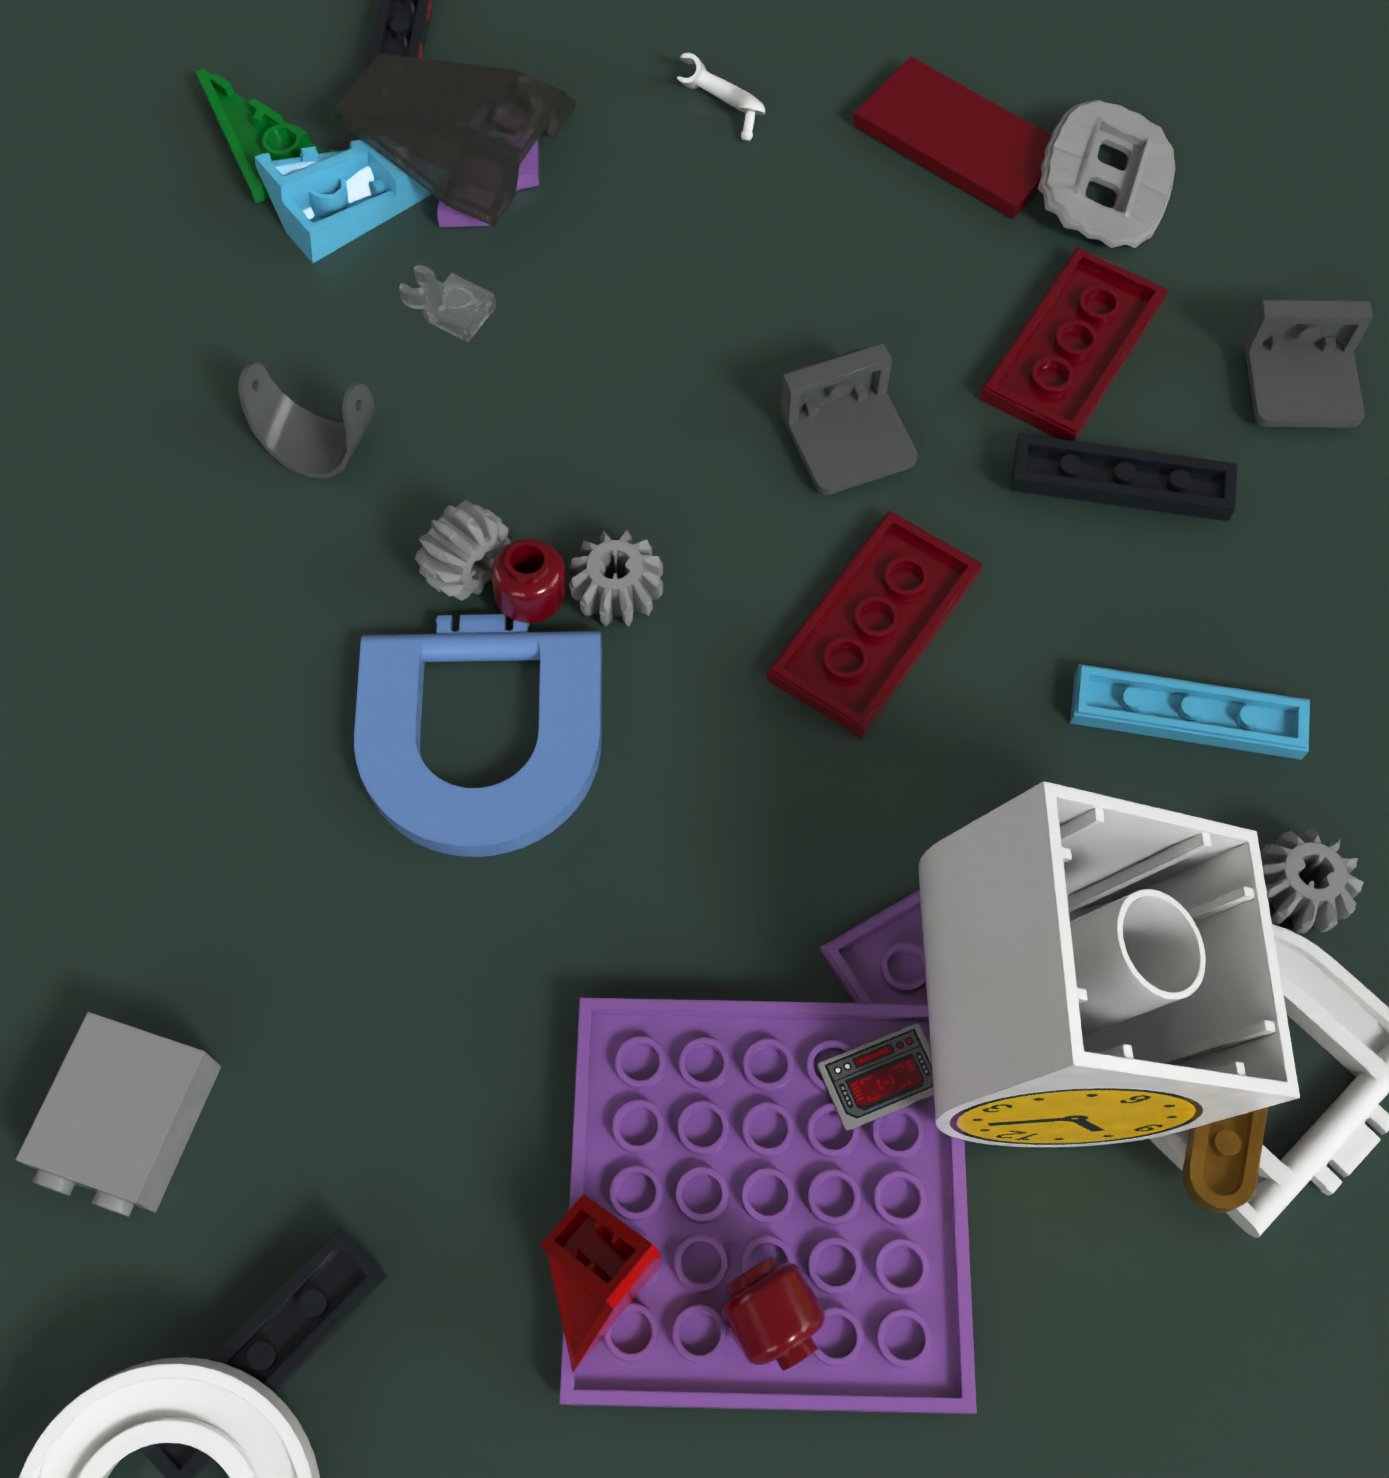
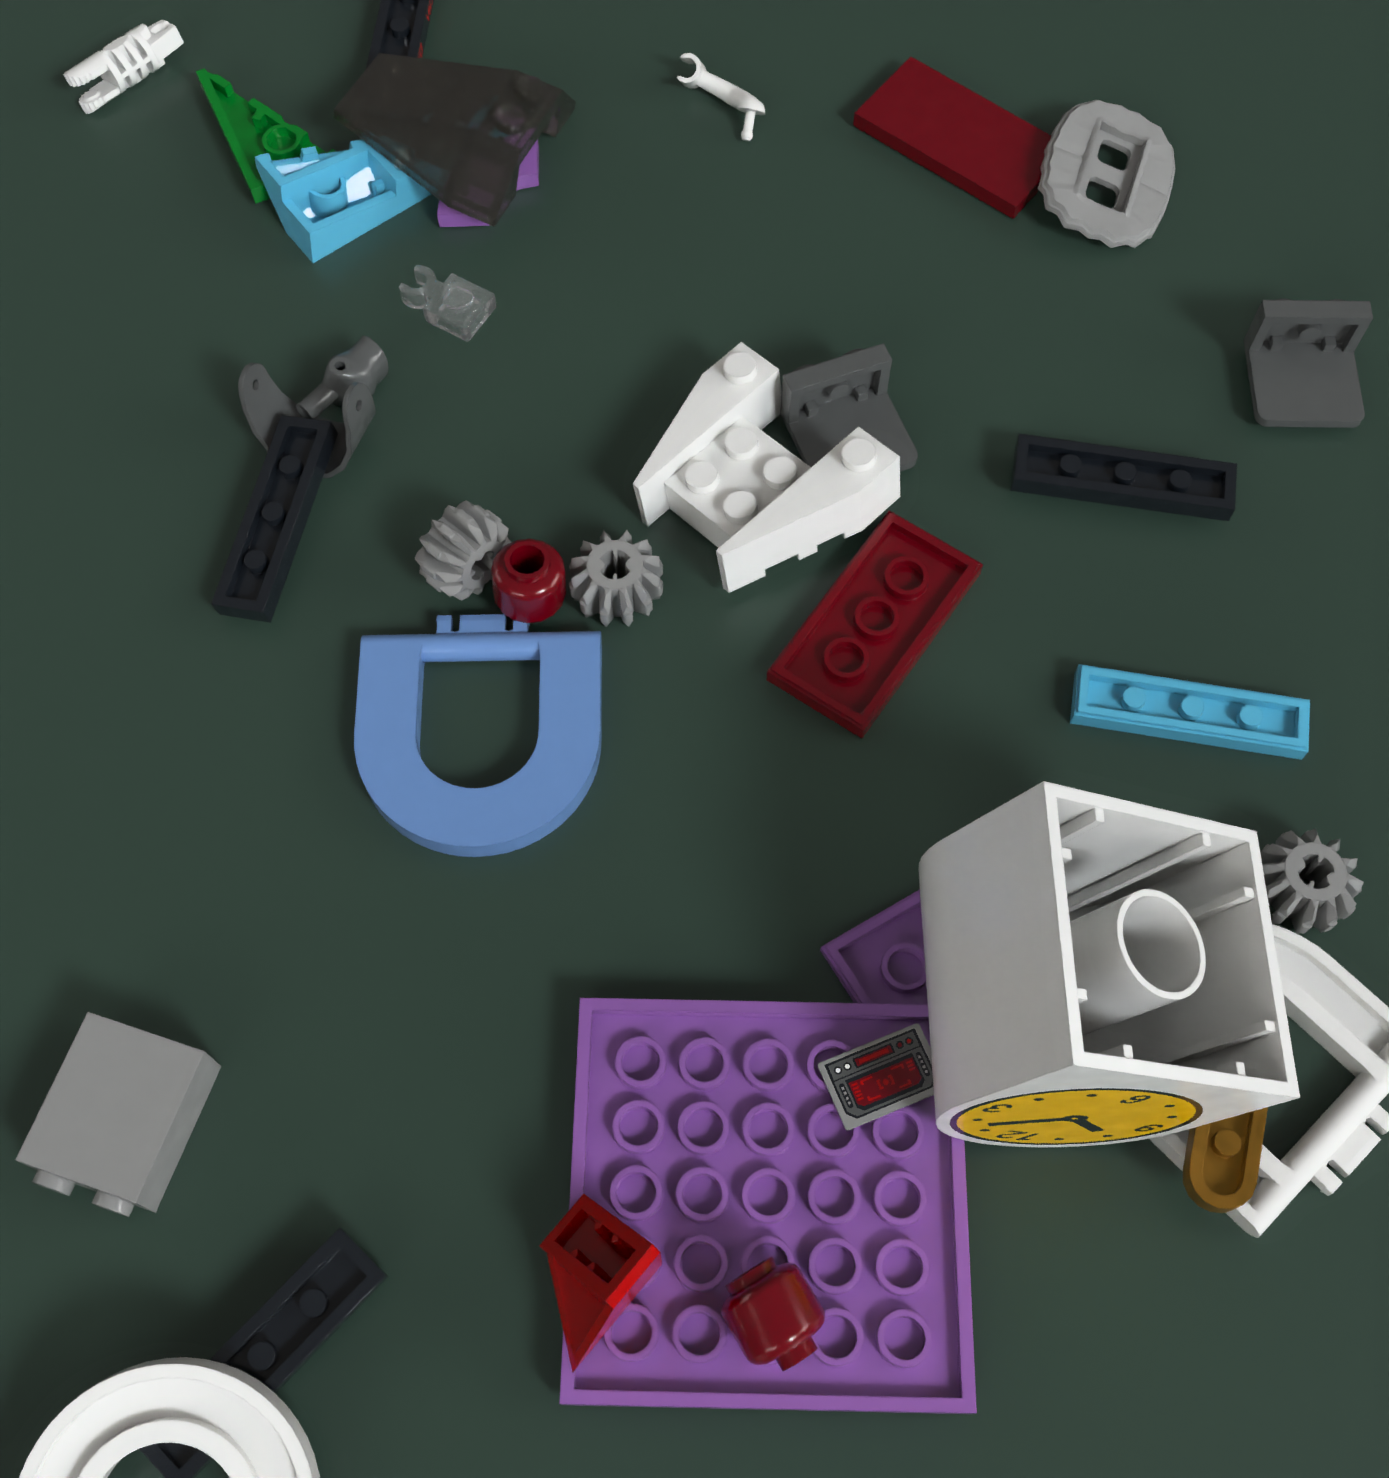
(124, 63): none -> white hinge
(275, 519): none -> black plate
(360, 364): none -> dark grey piece
(750, 489): none -> white wedge
(1073, 345): dark red tile -> none

